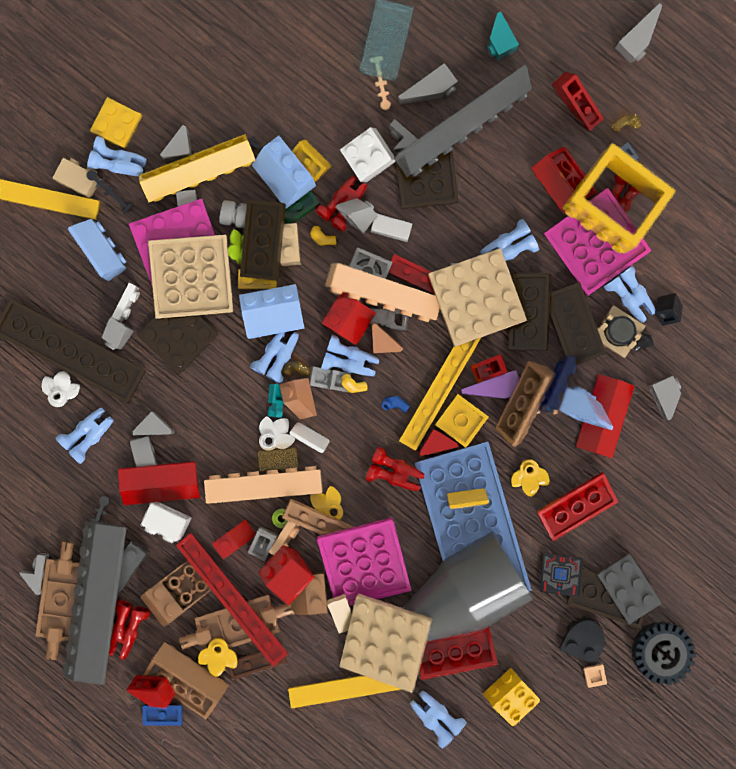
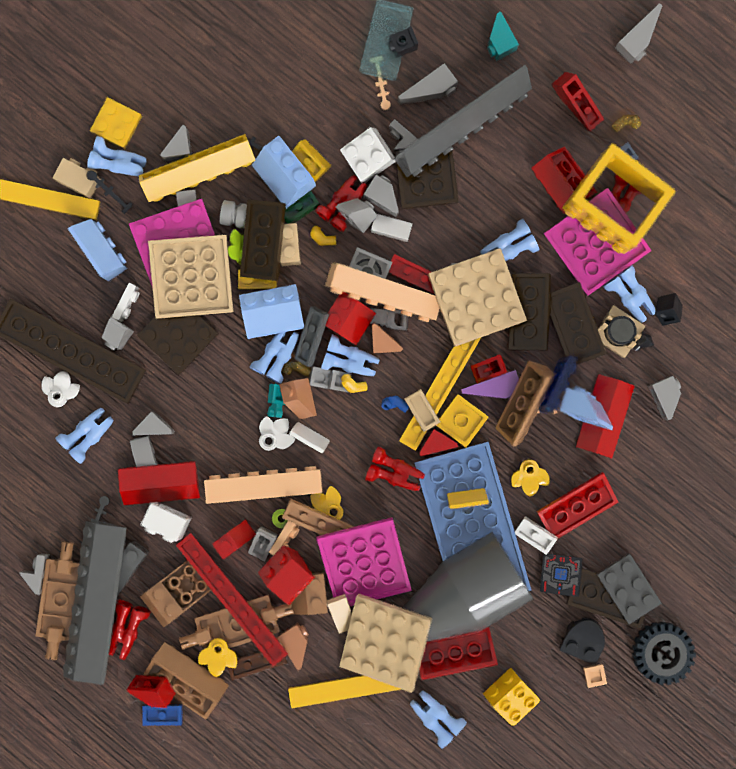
(278, 459): clear yellow plate -> none
(295, 642): none -> nougat slope
(311, 336): none -> dark grey tile
(382, 195): none -> light grey slope
(400, 49): none -> black brick
(422, 410): none -> tan tile
(535, 535): none -> white plate

